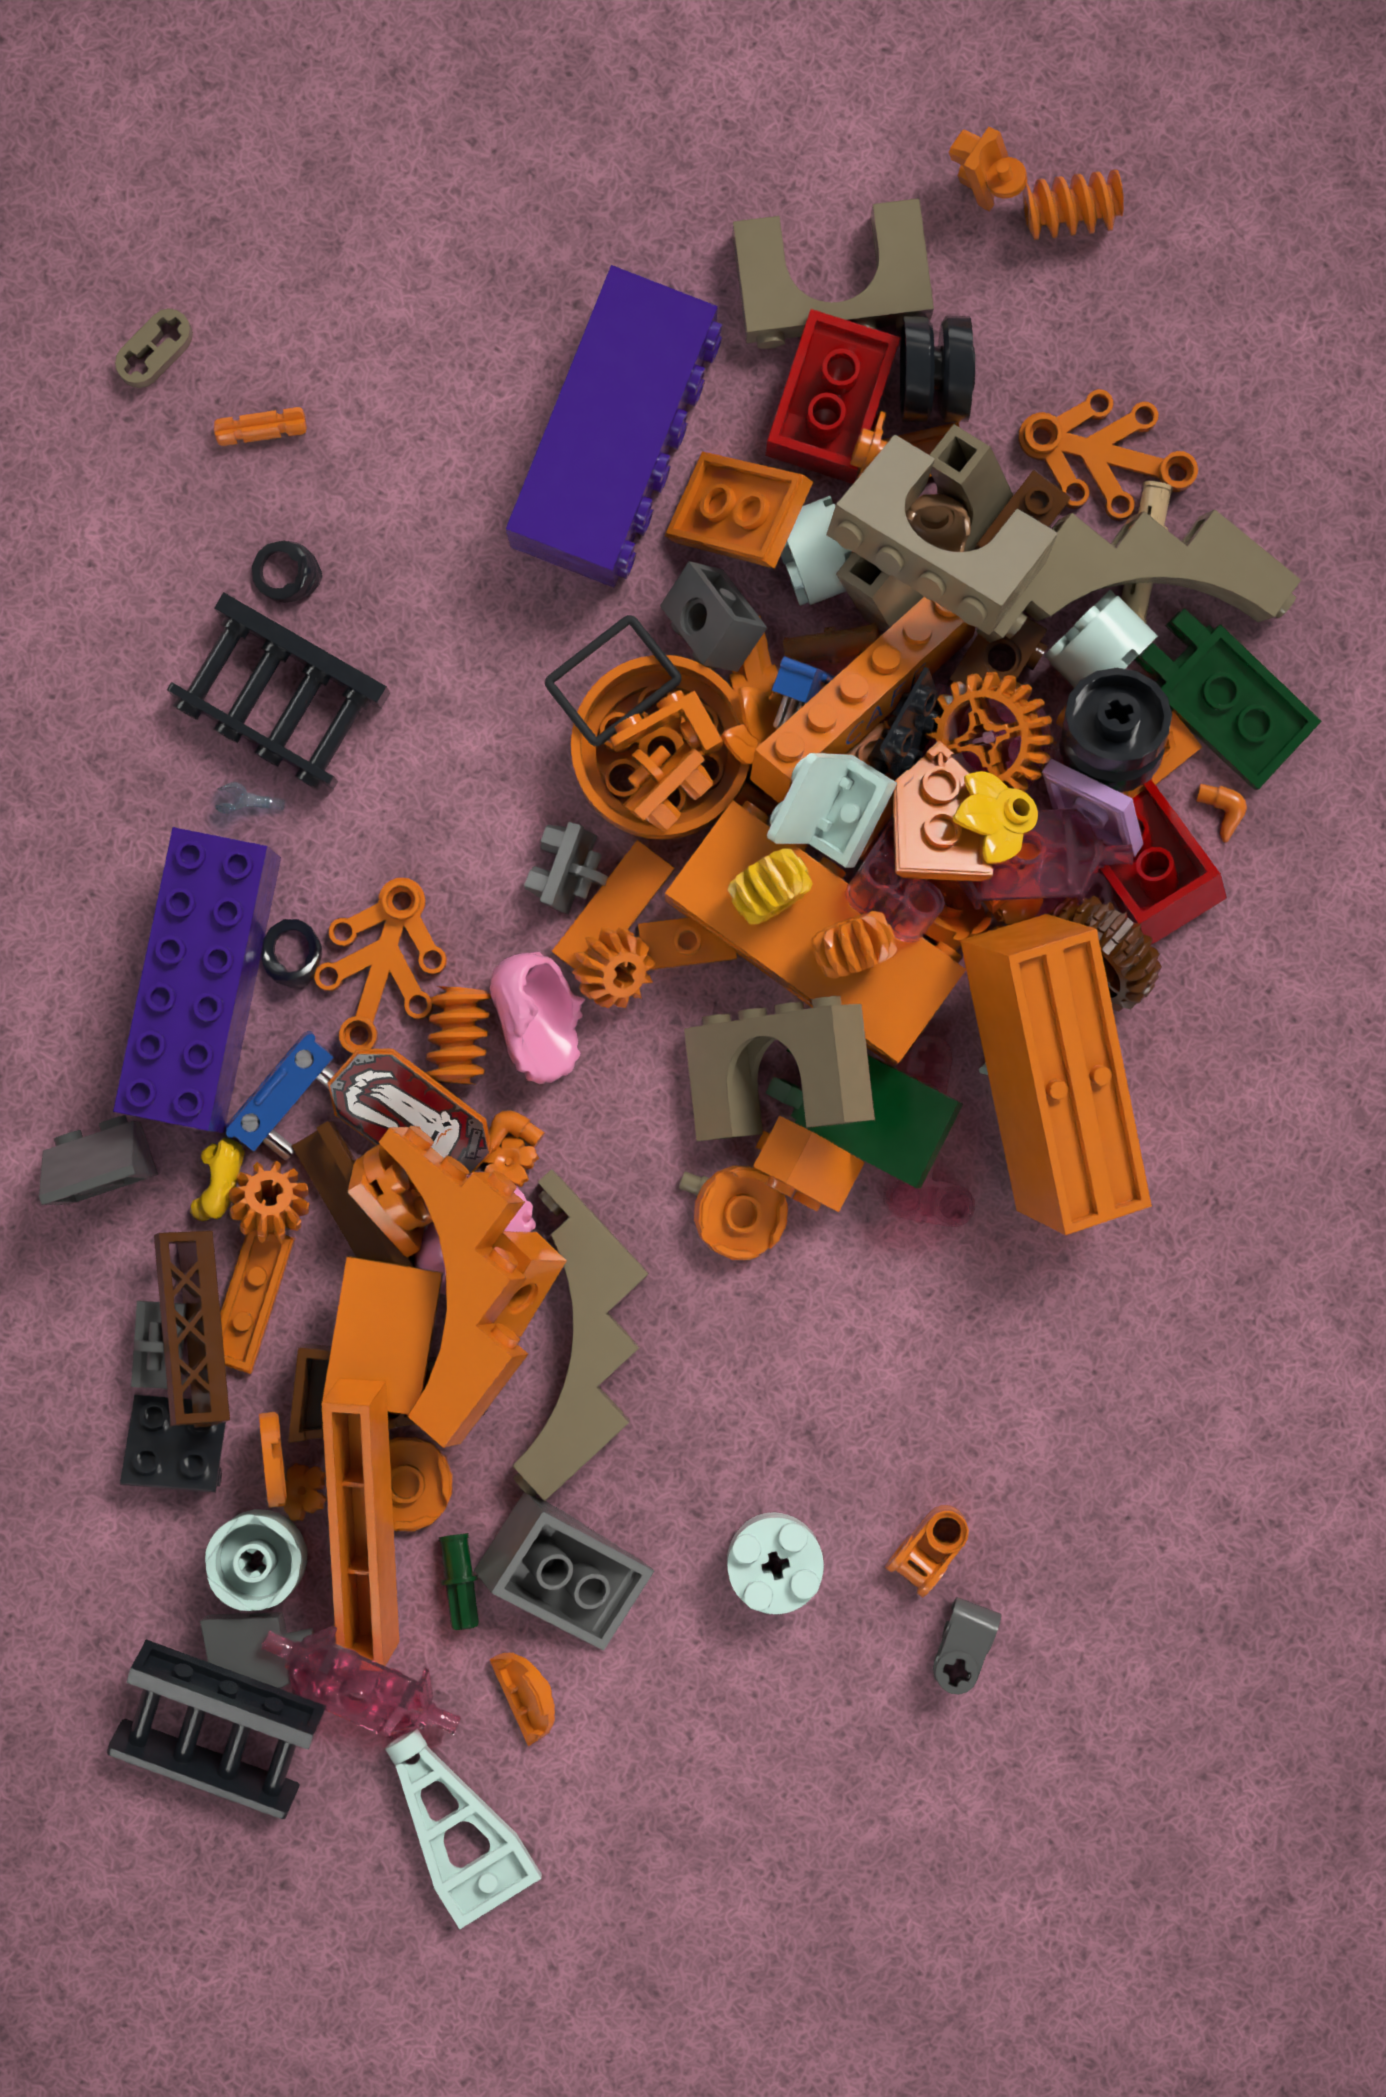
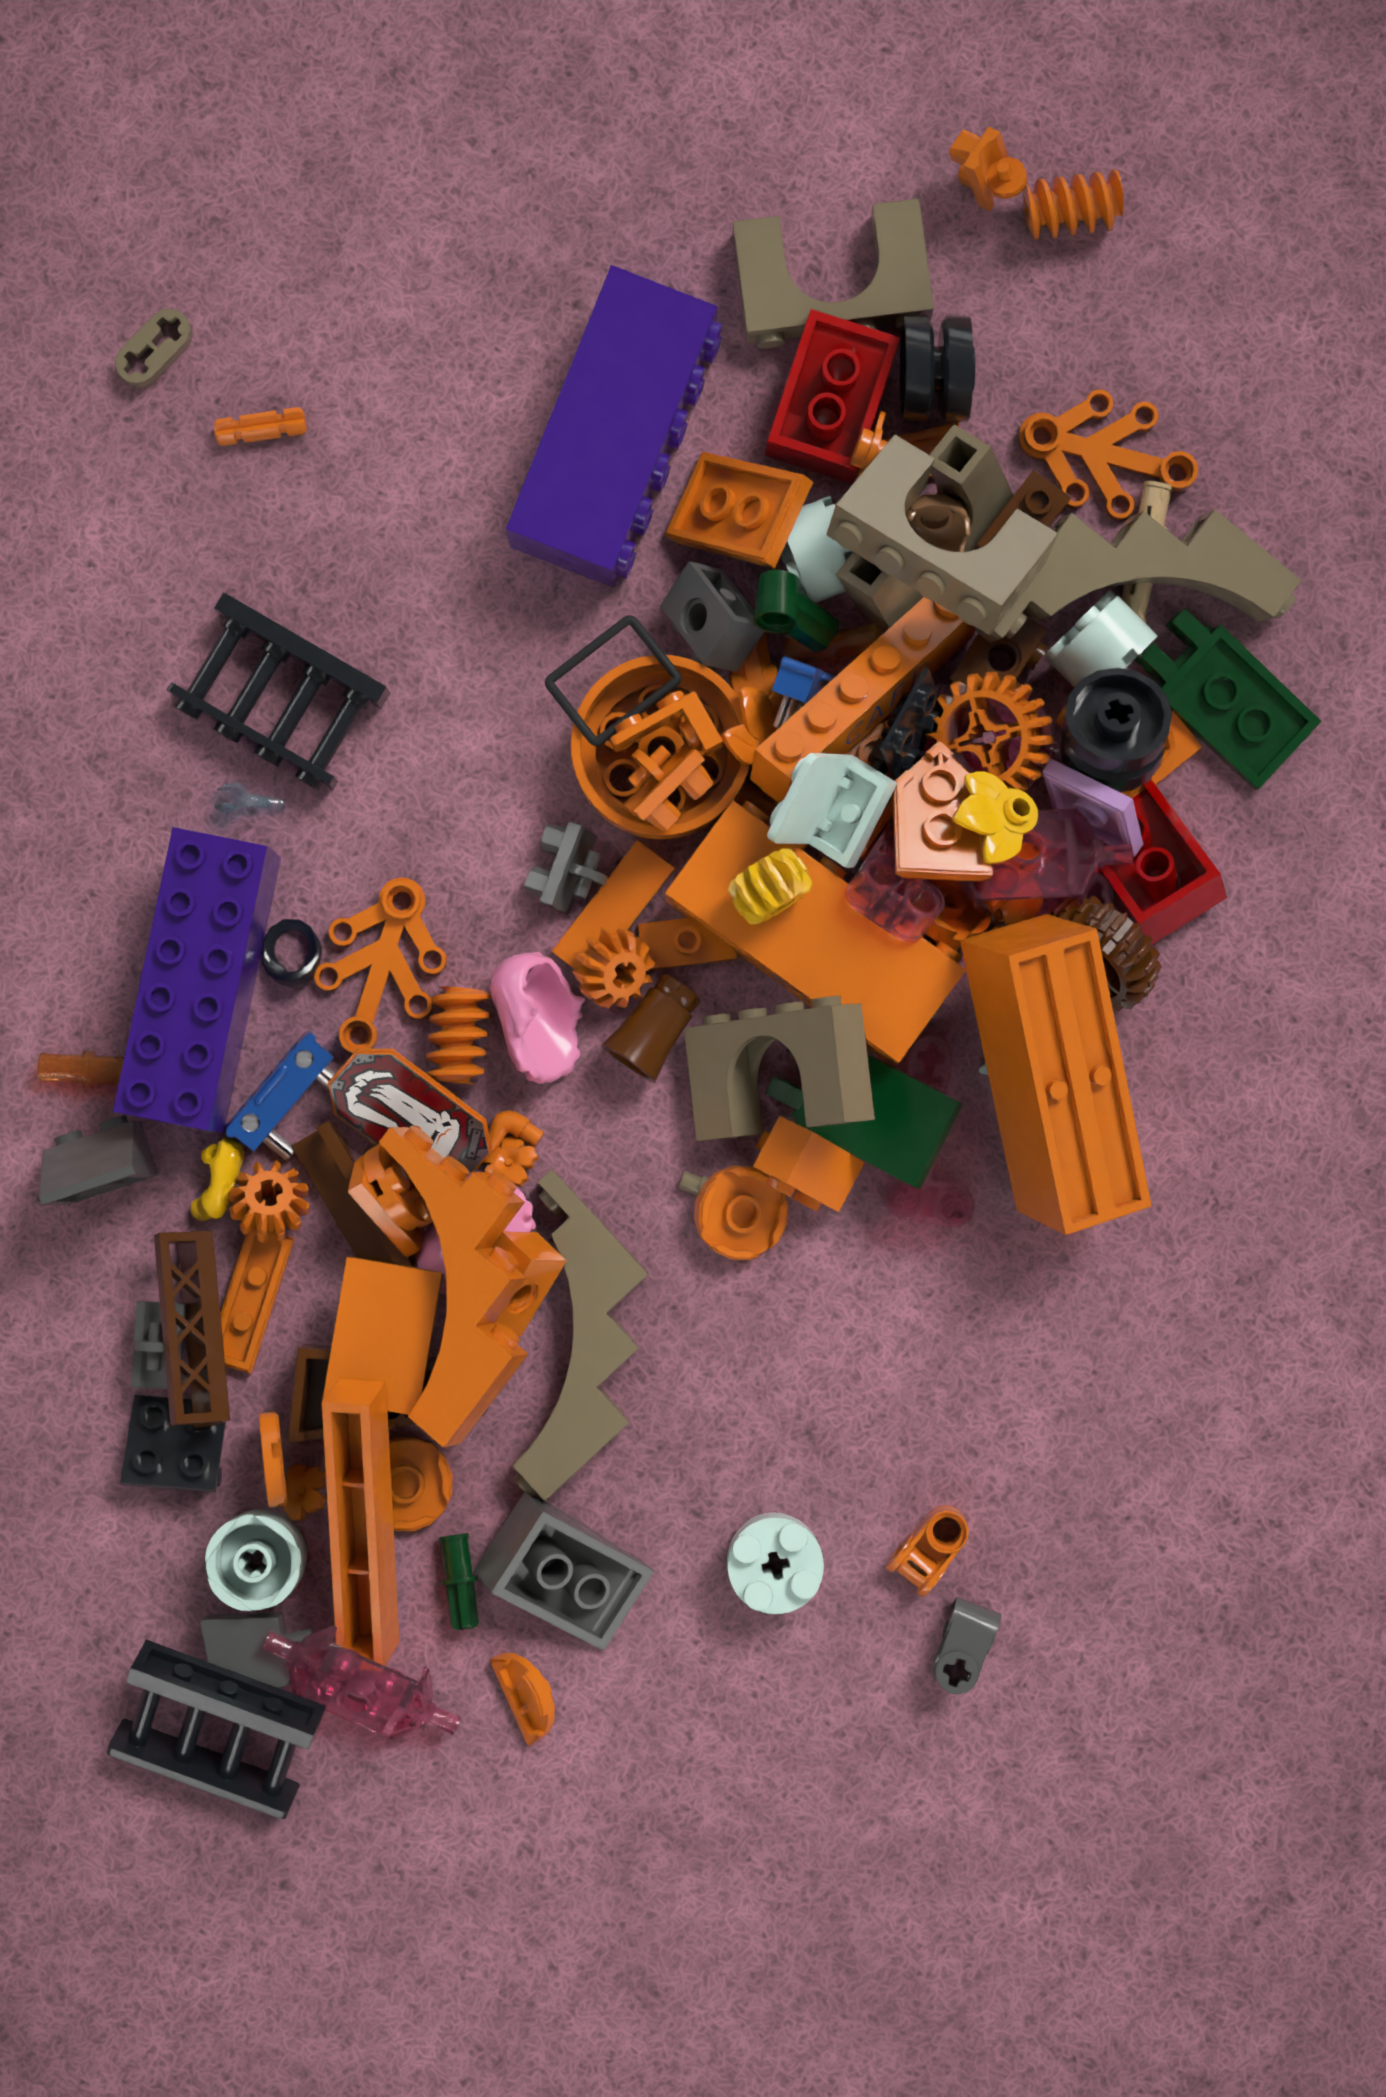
(81, 1069): none -> clear orange pin
(308, 574): black piece -> none
(486, 1880): light aqua plate -> none
(653, 1028): none -> reddish brown plant
(785, 609): none -> dark green piece
(854, 944): orange gear -> none
(1227, 800): orange animal -> none

